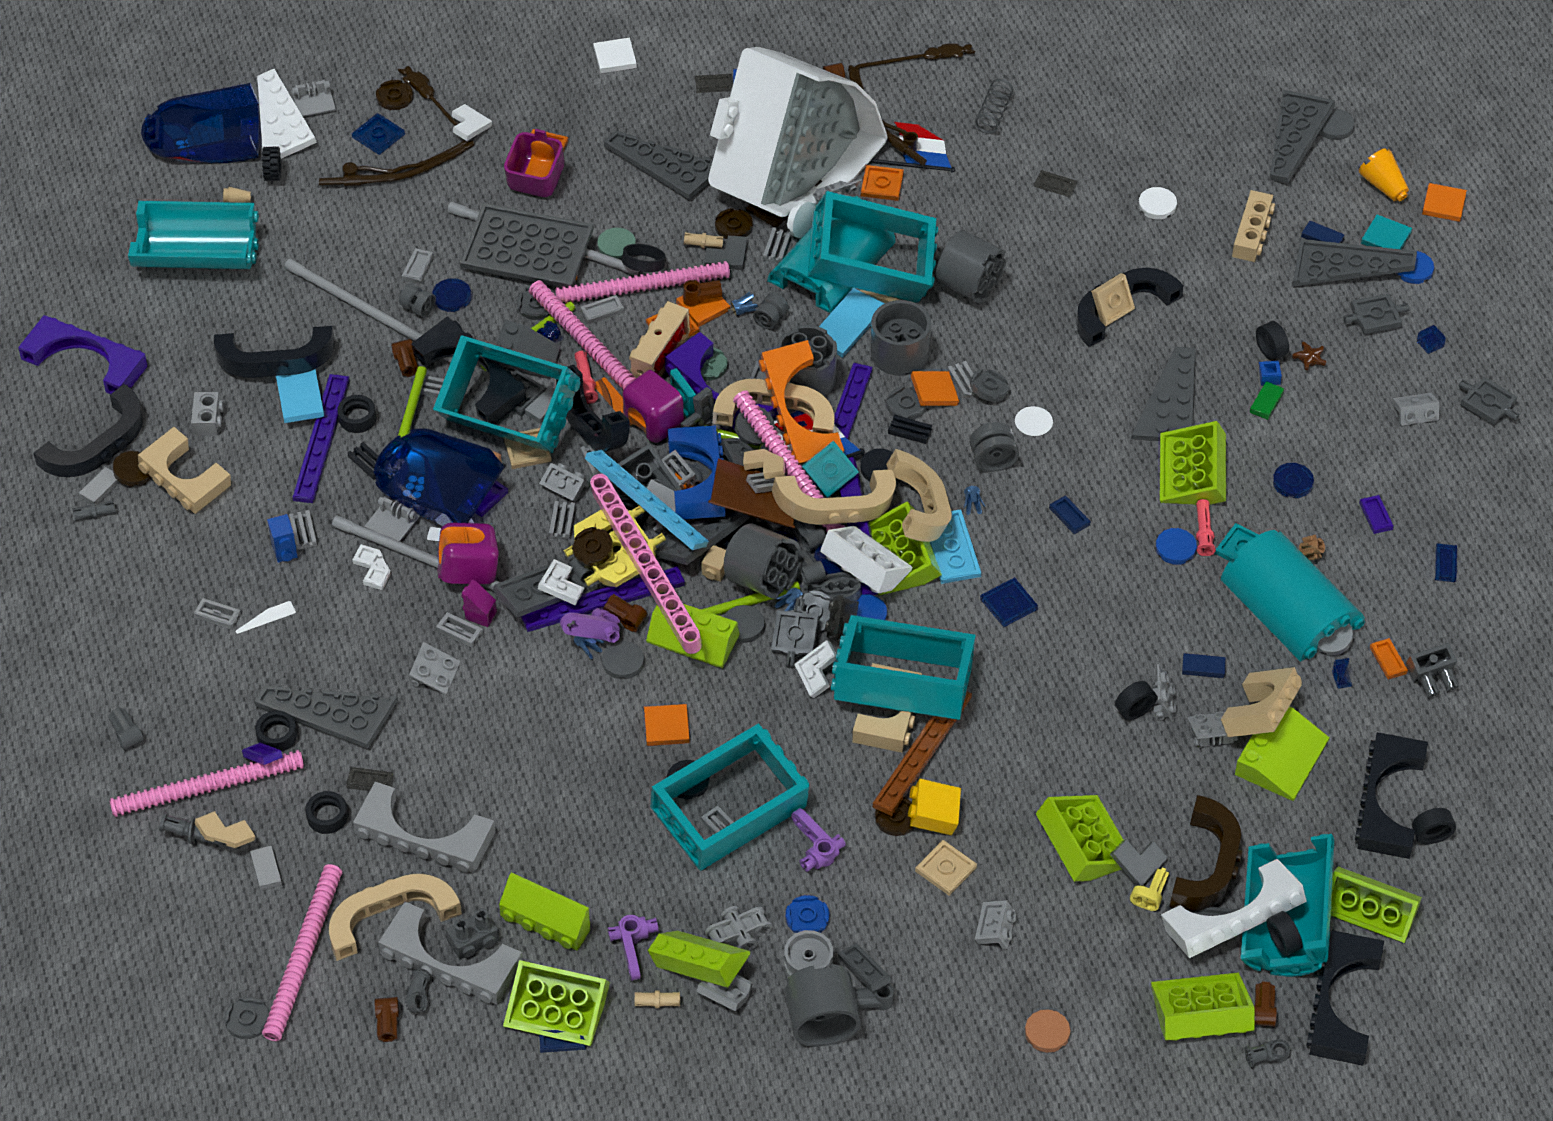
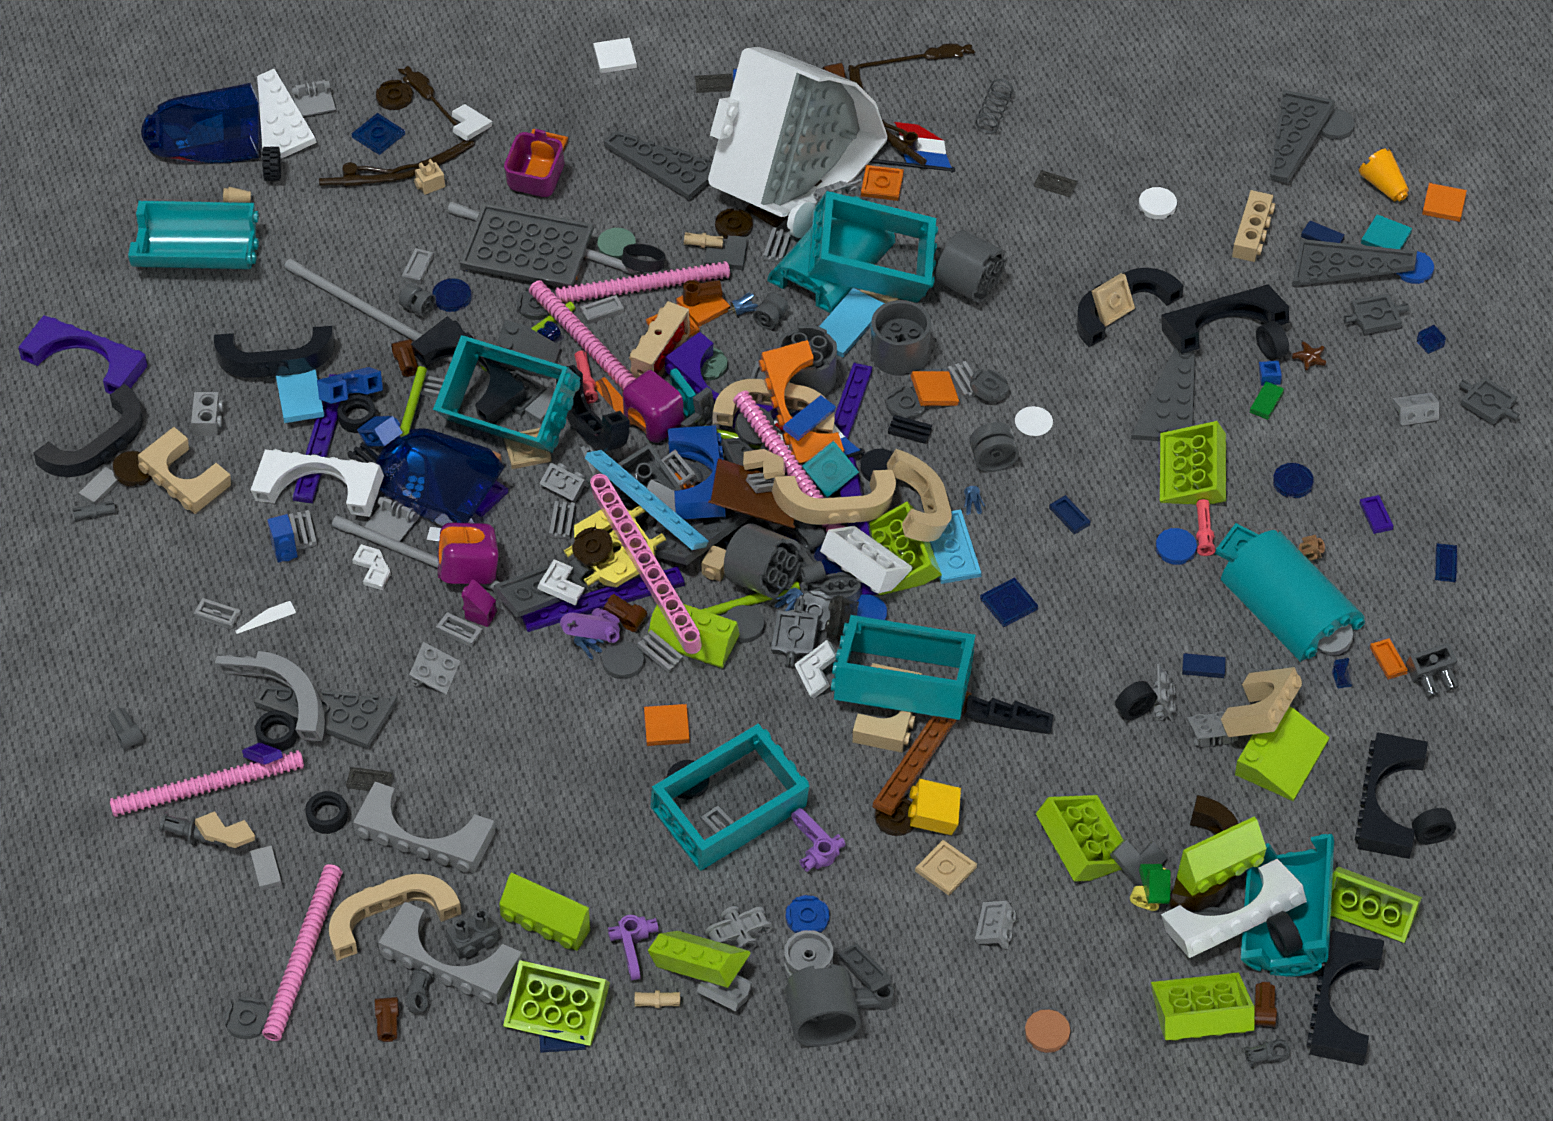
(281, 468): none -> white arch
(311, 713): none -> light grey arch
(358, 381): none -> blue arch
(380, 430): none -> blue brick
(429, 177): none -> tan brick
(649, 638): none -> light grey tile
(809, 417): none -> blue tile
(1014, 716): none -> black slope
(1155, 882): none -> green slope
(1222, 856): none -> lime slope
(1258, 303): none -> black arch

